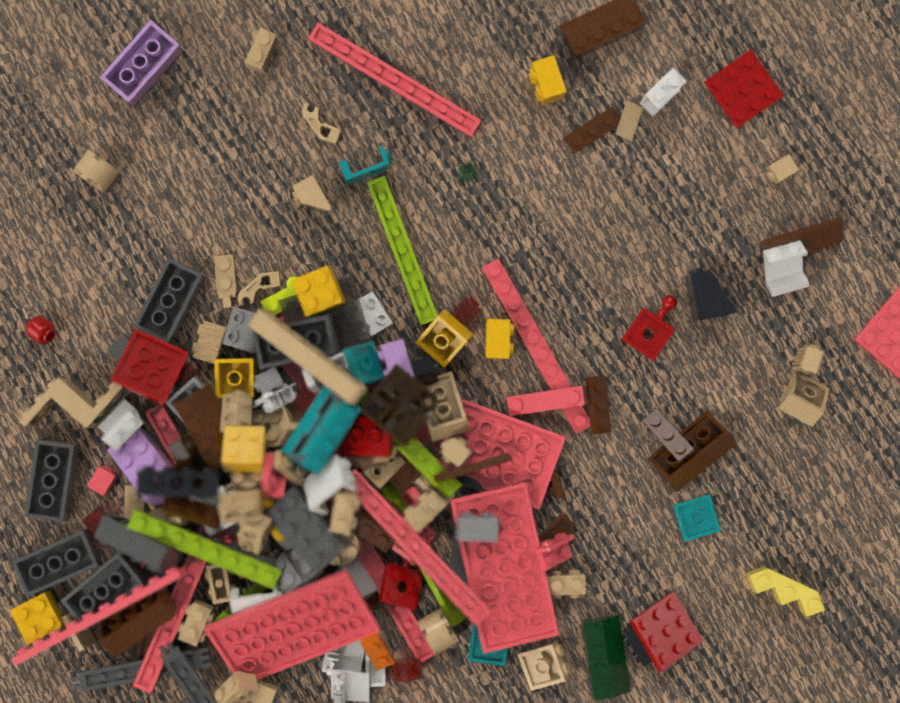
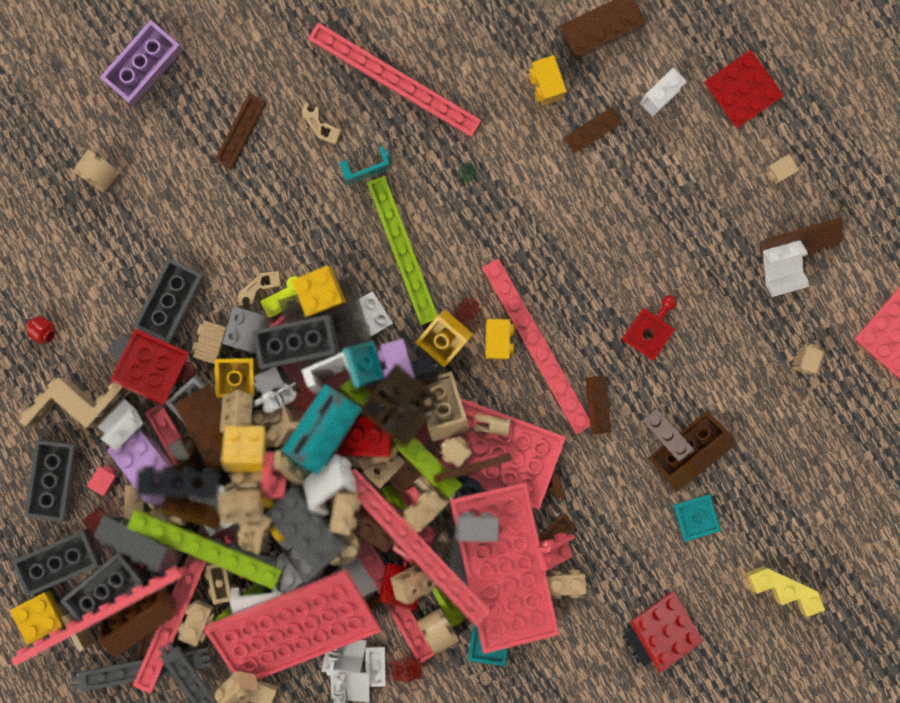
(225, 279): tan hinge -> none
(240, 131): none -> reddish brown tile
(261, 50): tan brick -> none
(307, 356): tan beam -> none
(311, 196): tan slope -> none
(377, 651): orange plate -> none
(412, 584): none -> tan brick
(497, 424): none -> tan hinge
(544, 665): tan plate -> none
(546, 400): coral plate -> none
(605, 657): dark green slope -> none
(629, 120): tan sticker -> none
(706, 296): black slope -> none
(804, 399): tan slope -> none

